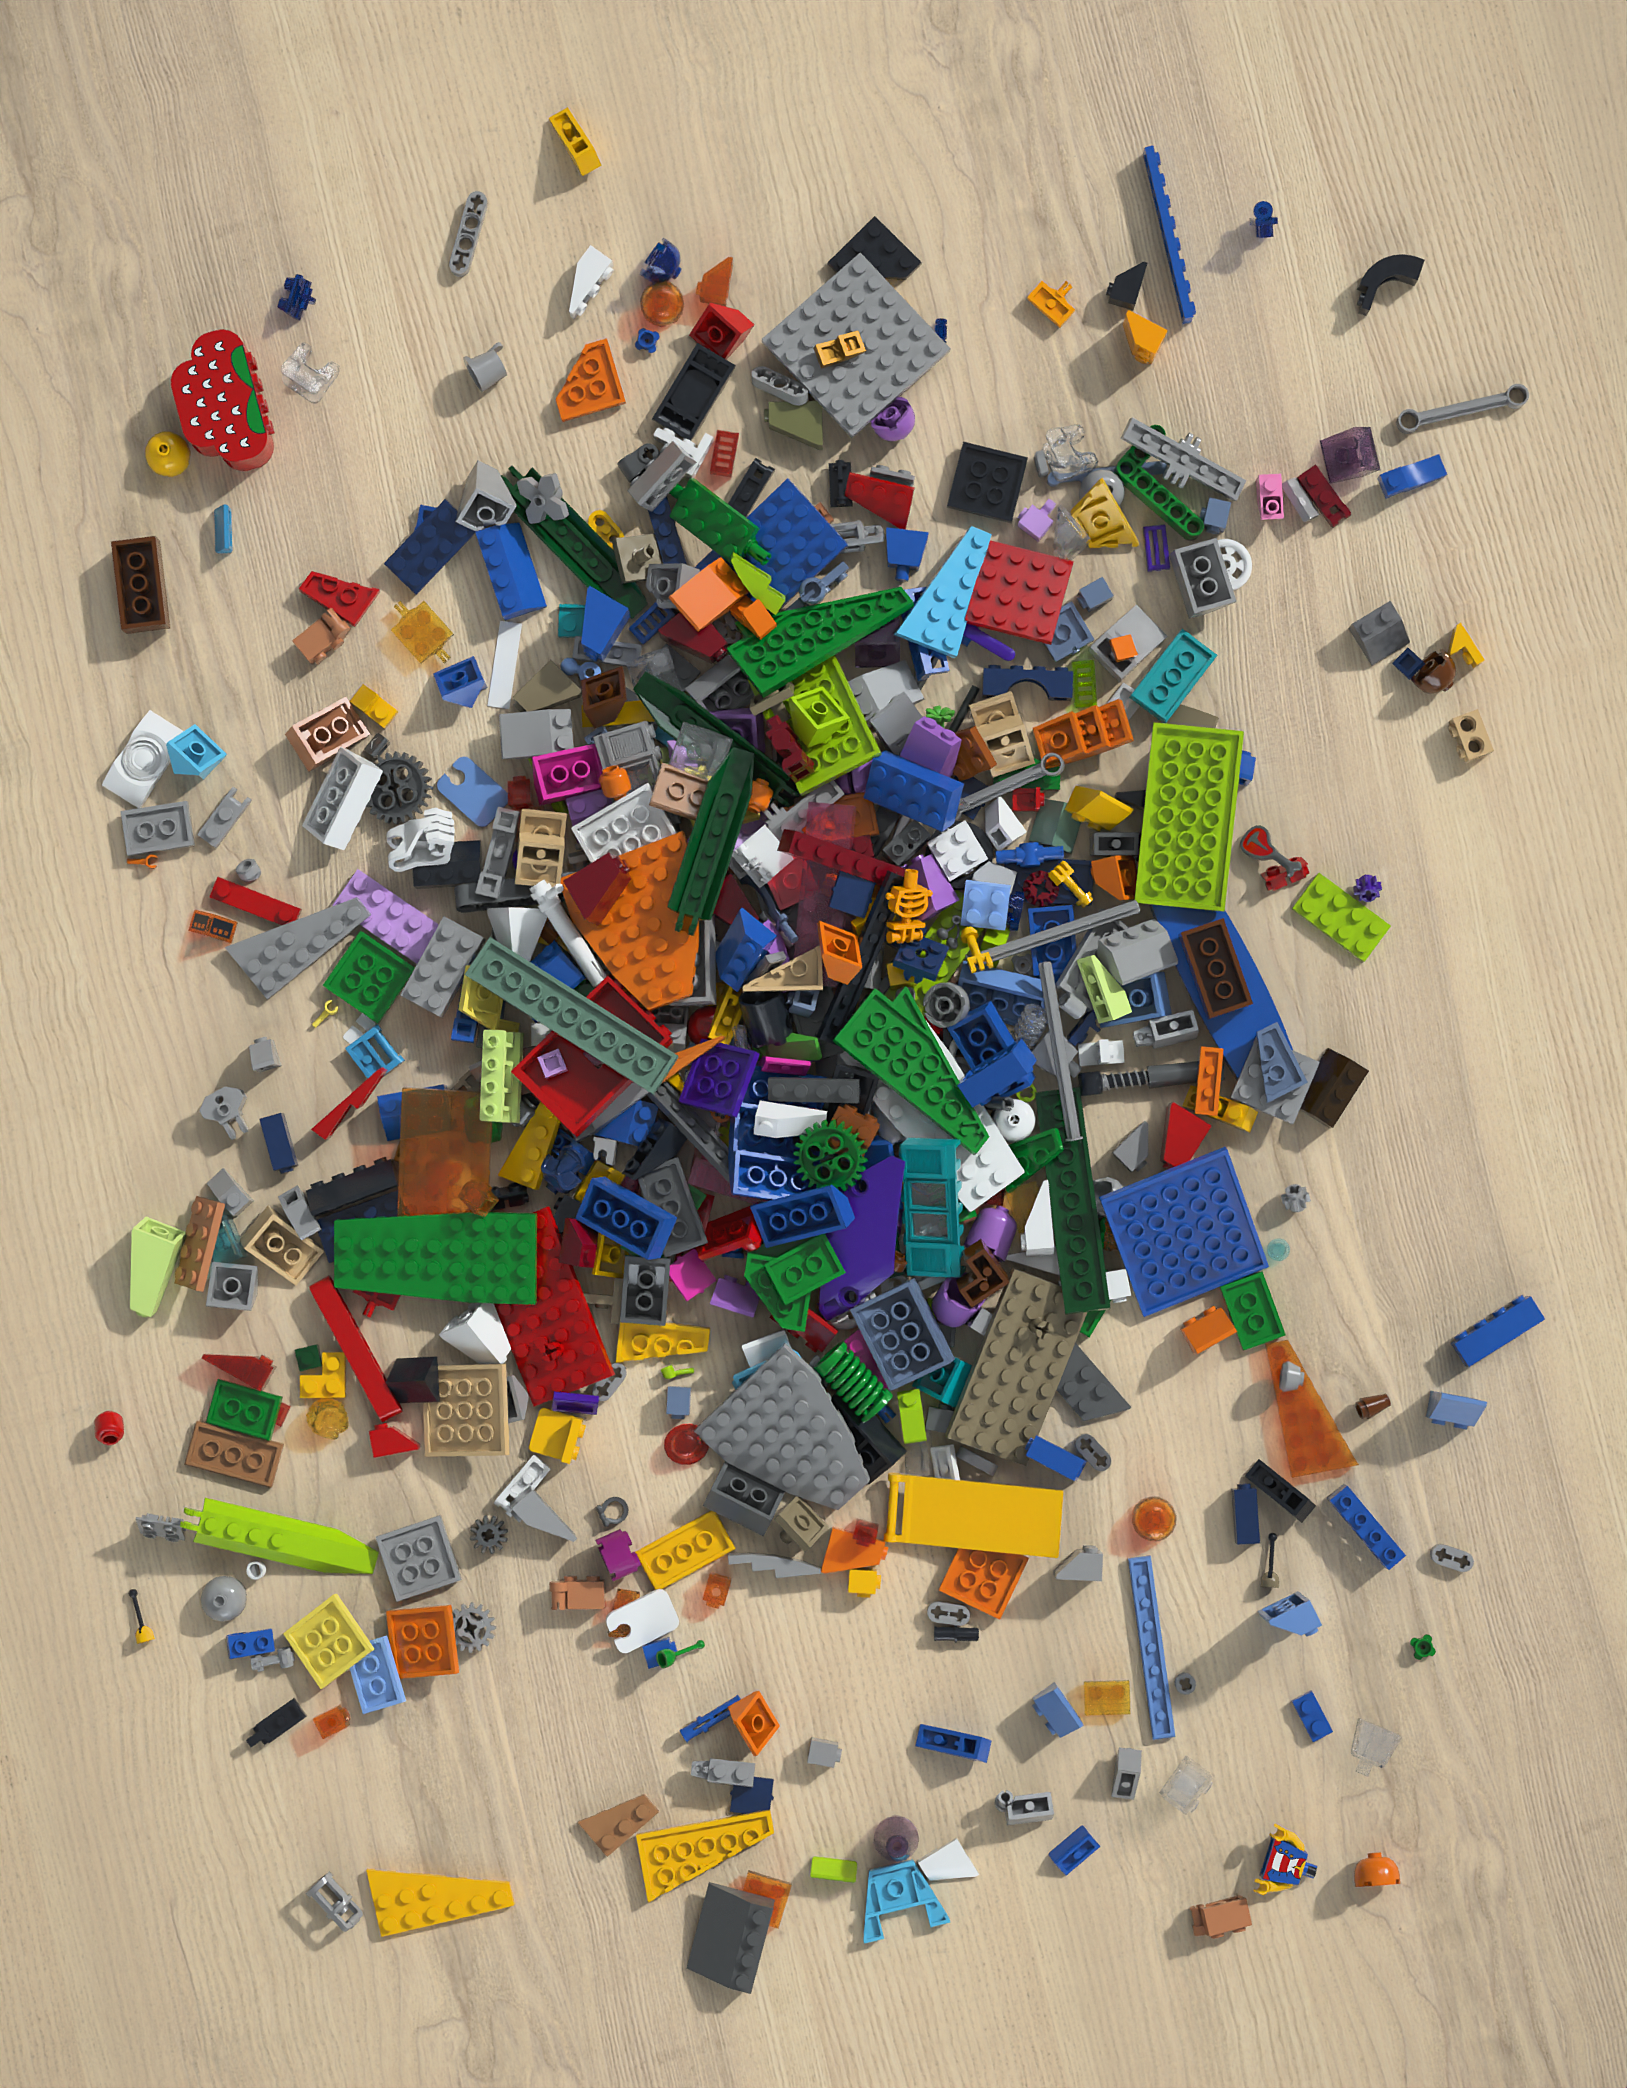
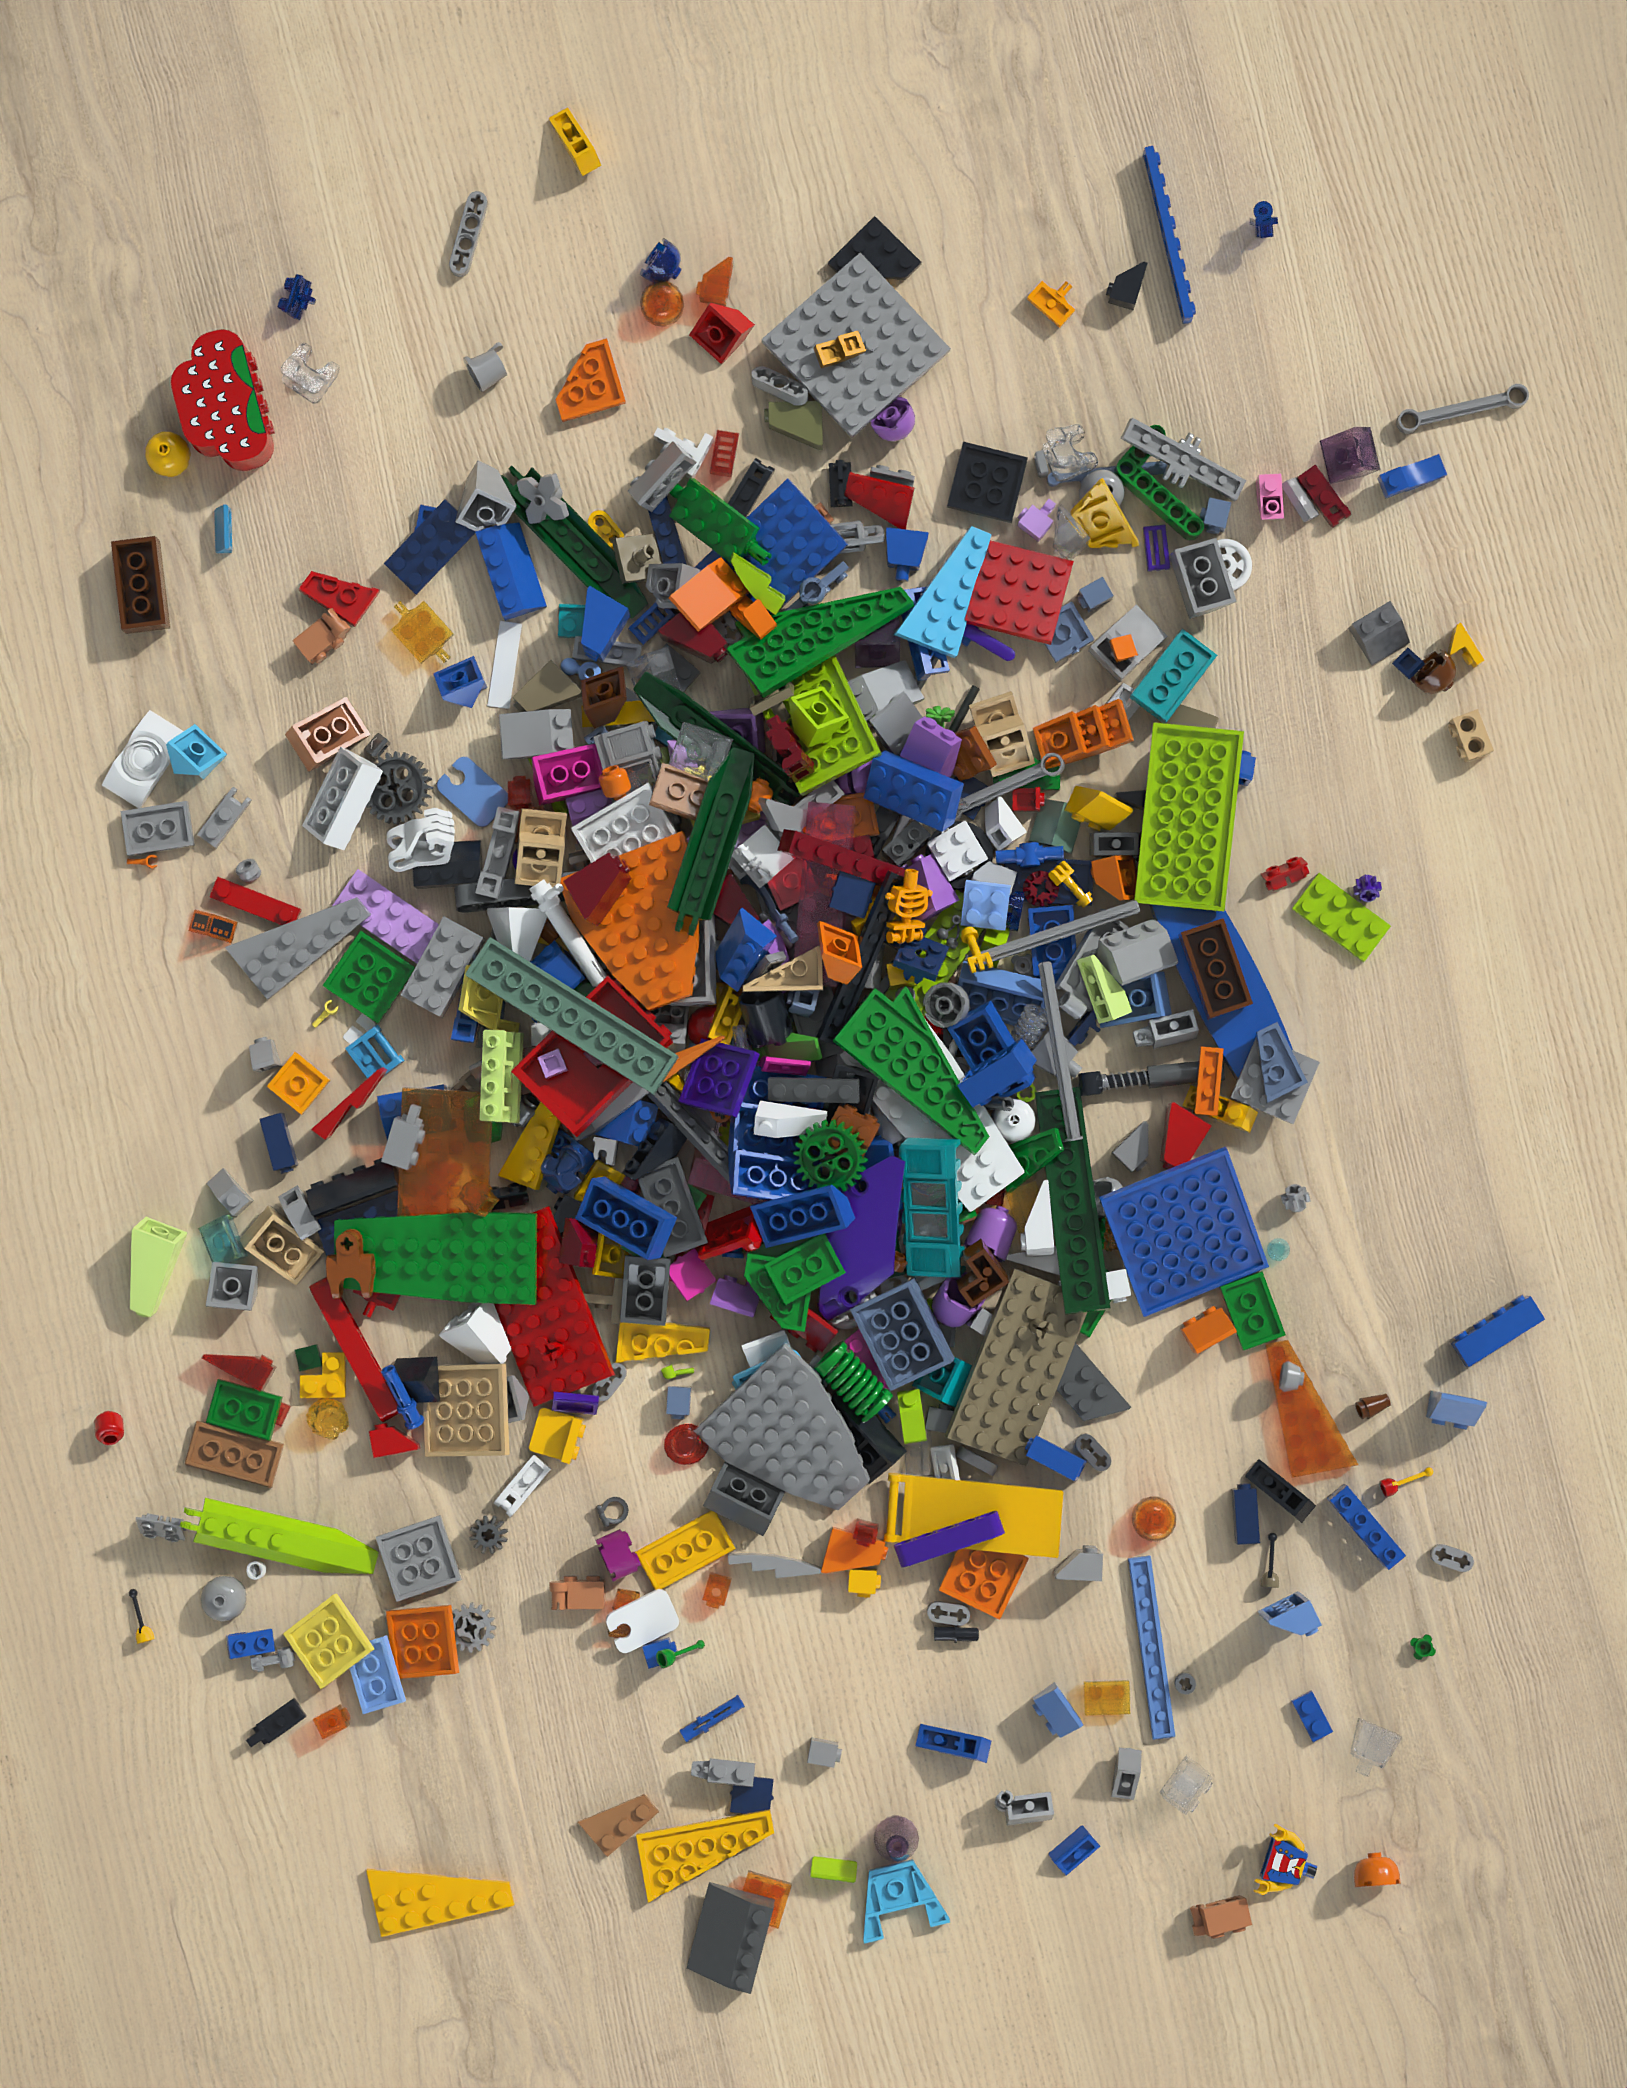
(199, 1243): nougat plate -> none
(226, 1111): light grey hinge -> none
(298, 1083): none -> light orange plate
(340, 1907): light grey piece -> none
(351, 1263): none -> dark orange piece
(374, 706): yellow slope -> none
(404, 1139): none -> light grey hinge
(406, 1405): none -> blue pin
(539, 1514): light grey slope -> none
(590, 273): white slope -> none
(635, 463): dark grey piece -> none
(647, 334): blue plate -> none
(694, 392): black slope -> none
(722, 687): light grey slope -> none
(754, 1721): orange slope -> none
(783, 816): none -> light grey slope
(800, 1524): dark tan tile -> none
(941, 328): clear blue piece -> none
(948, 1862): white slope -> none
(949, 1539): none -> dark purple beam
(1056, 684): dark blue arch -> none
(1078, 665): clear neon green slope -> none
(1101, 1053): white bracket -> none
(1143, 337): light orange slope -> none
(1258, 845): dark grey piece -> none
(1332, 1087): dark brown slope -> none
(1390, 1486): none -> hinge
(1392, 268): black arch -> none

